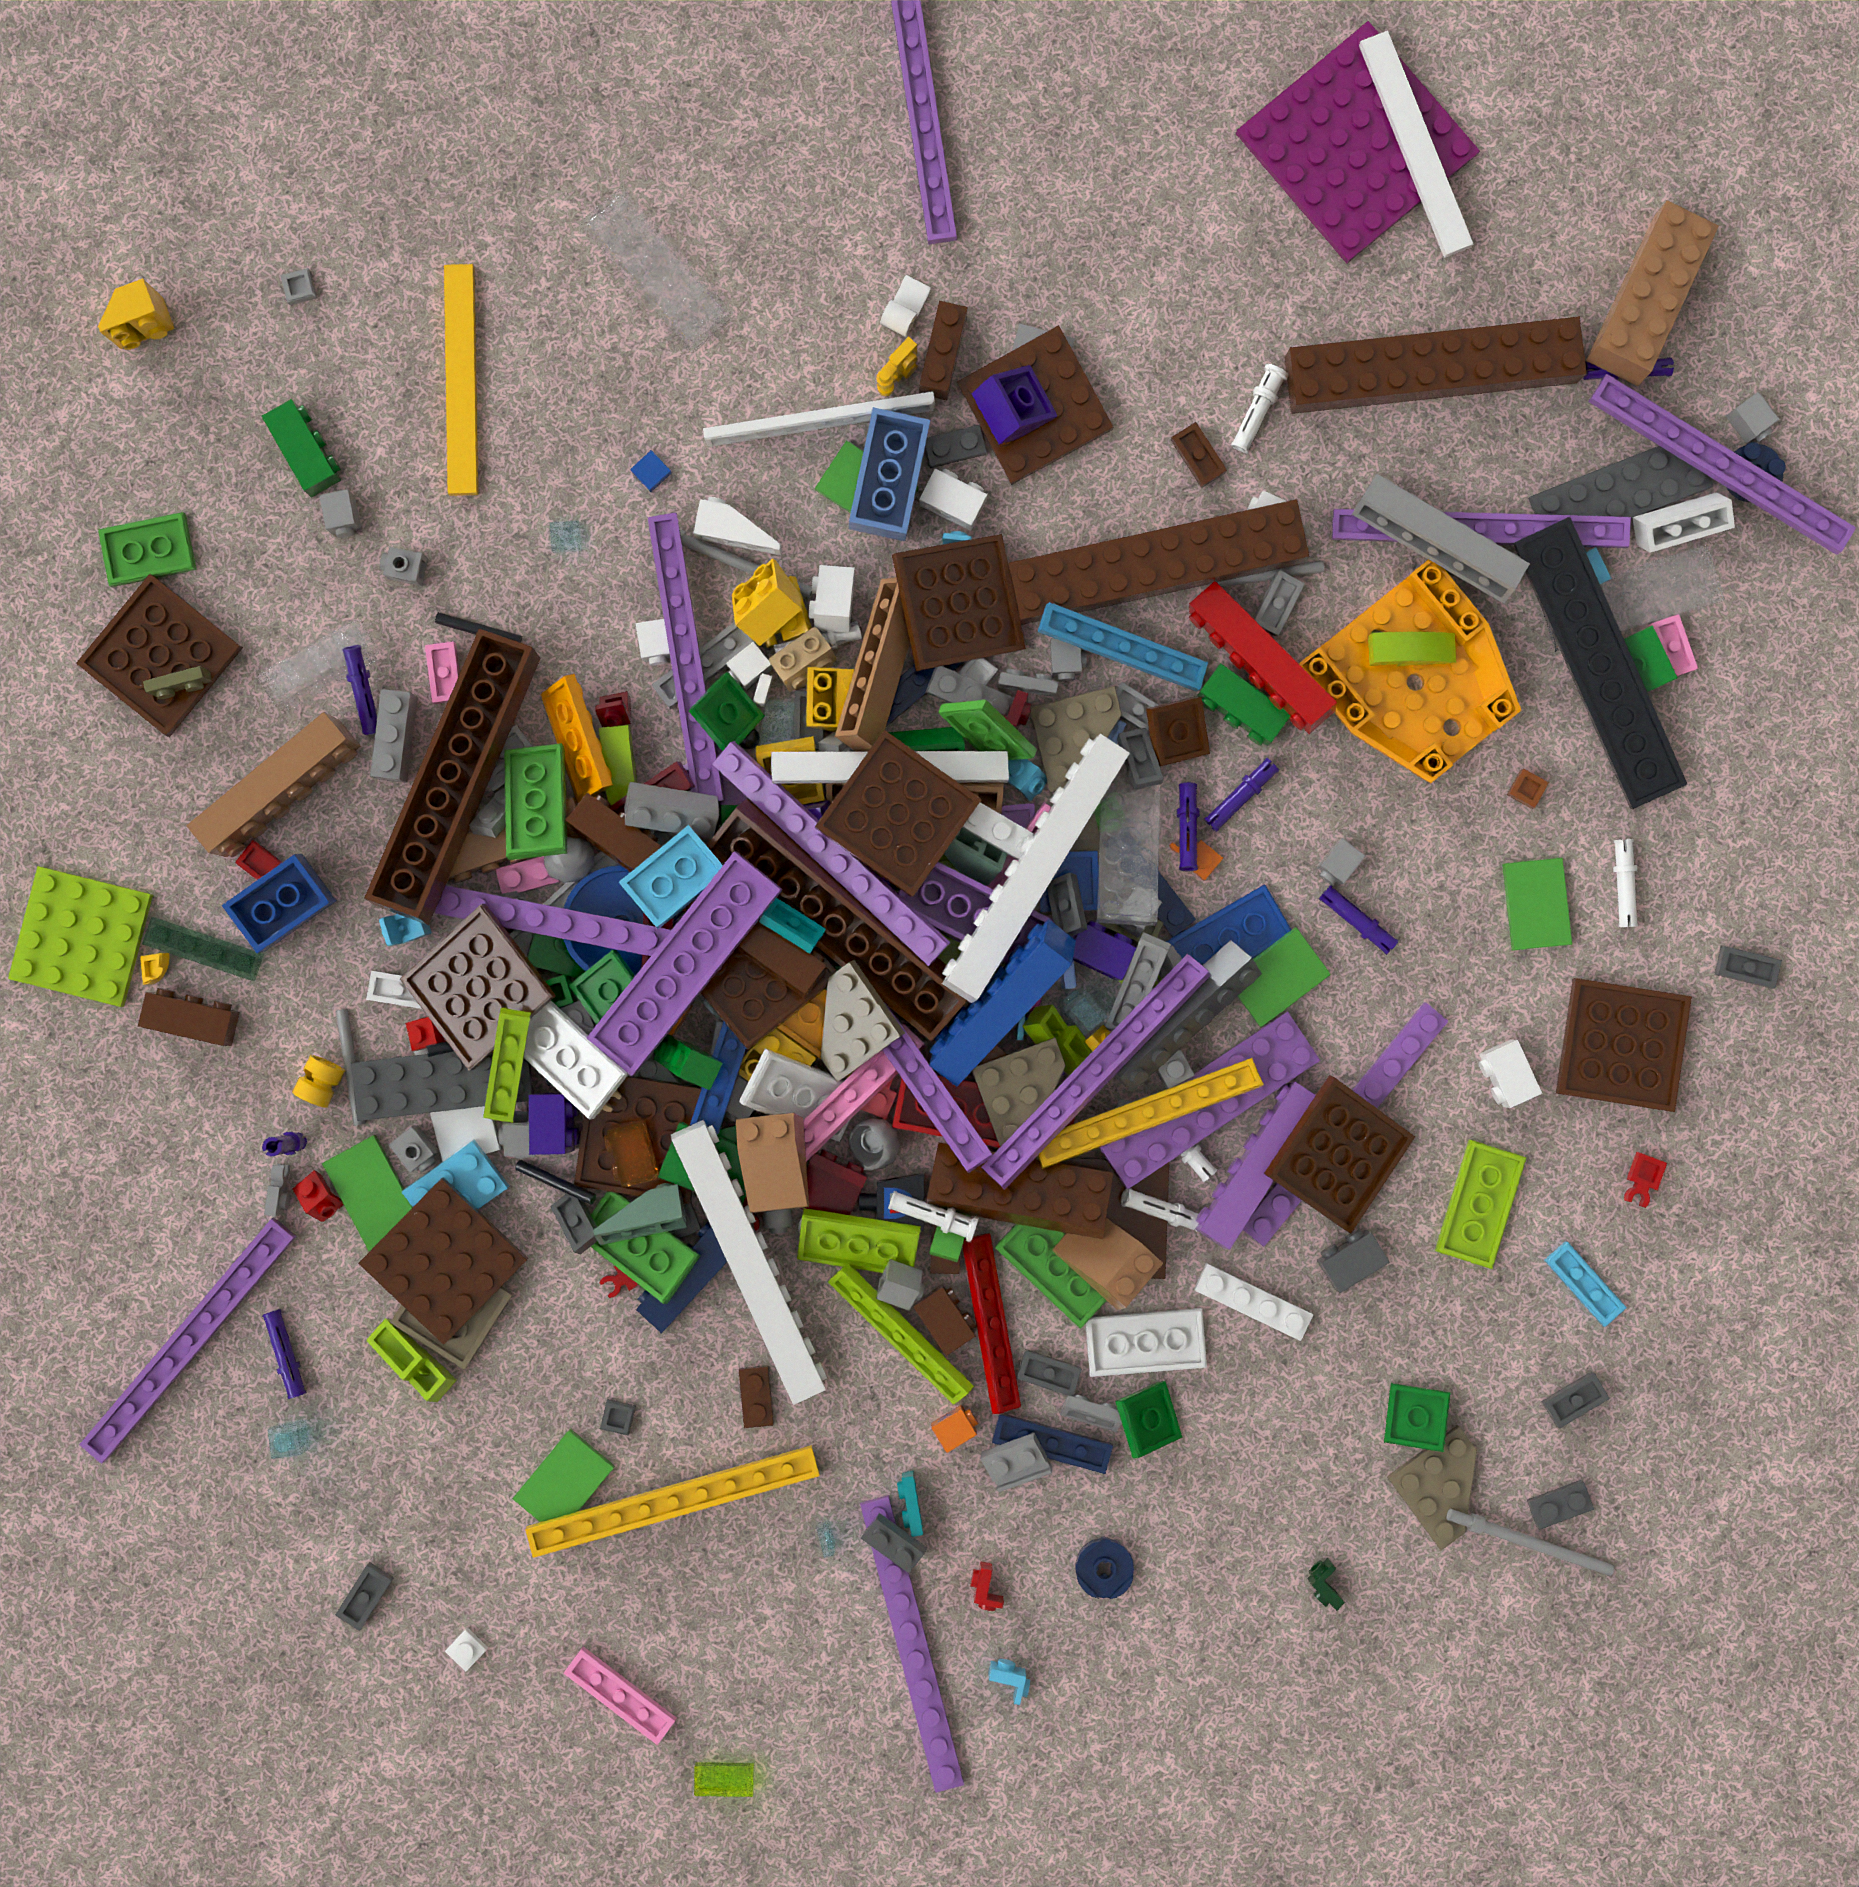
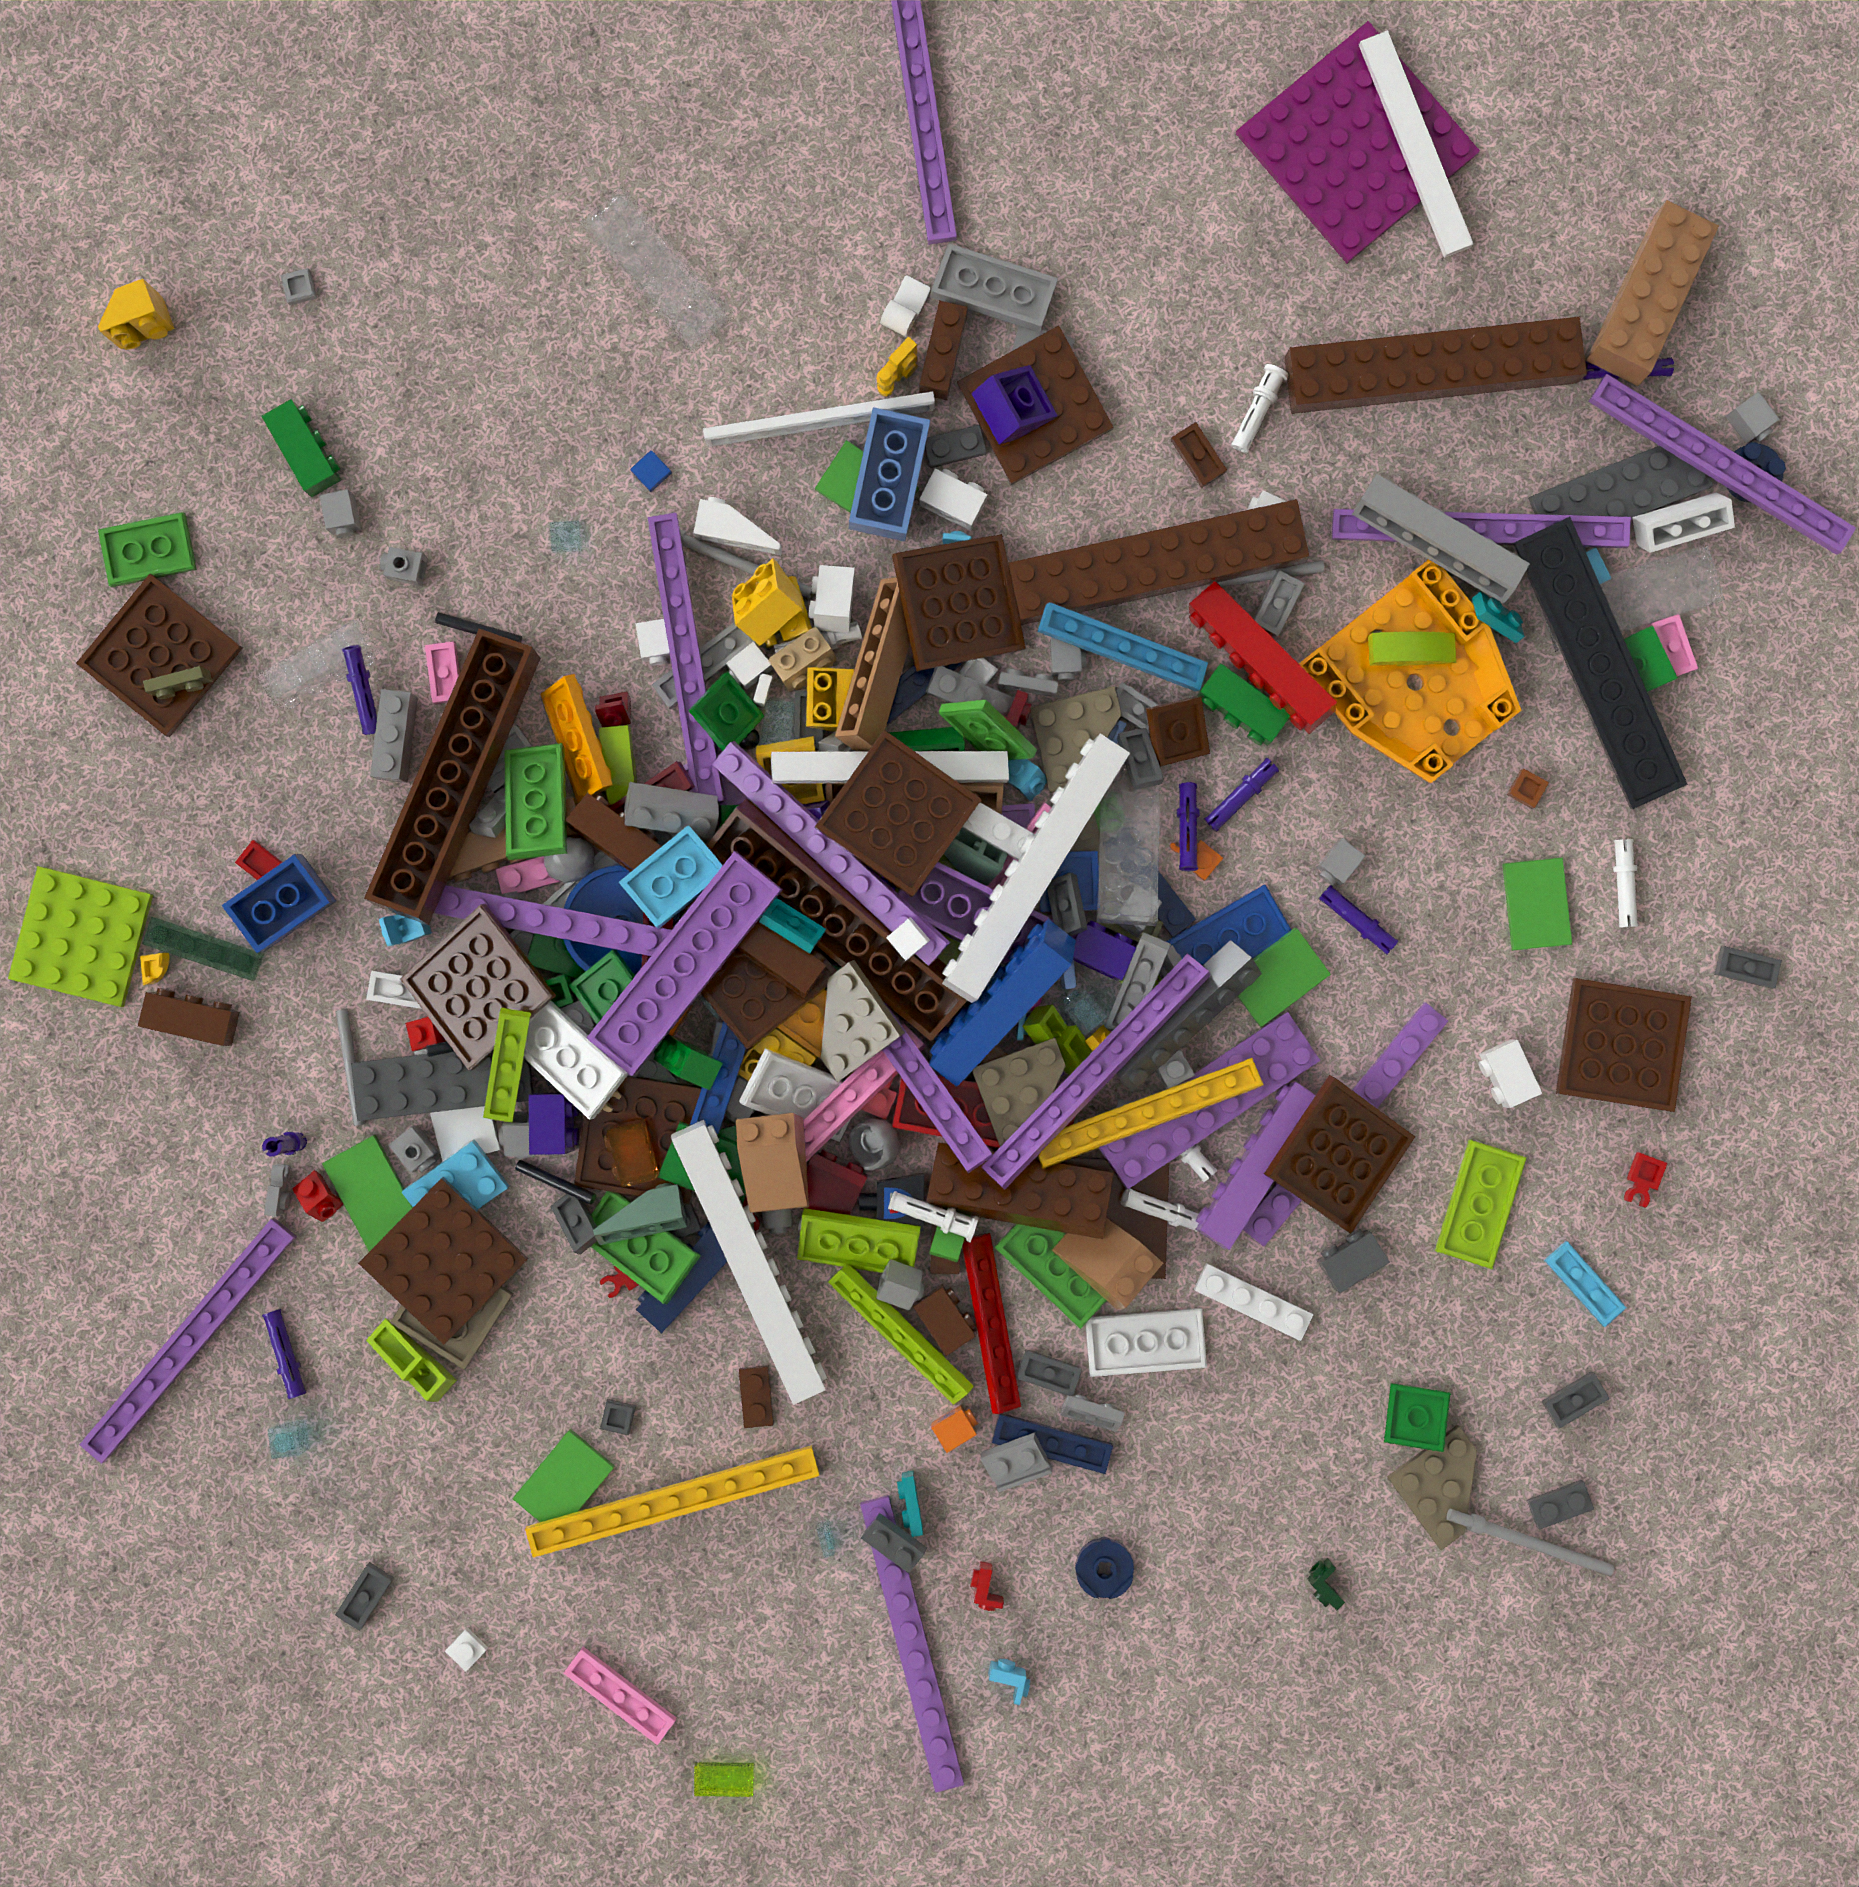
(274, 786): medium nougat brick -> none
(318, 1081): yellow wheel -> none
(461, 379): yellow tile -> none
(908, 938): none -> white tile
(994, 287): none -> light grey plate
(1149, 1419): green plate -> none
(1498, 617): none -> teal plate

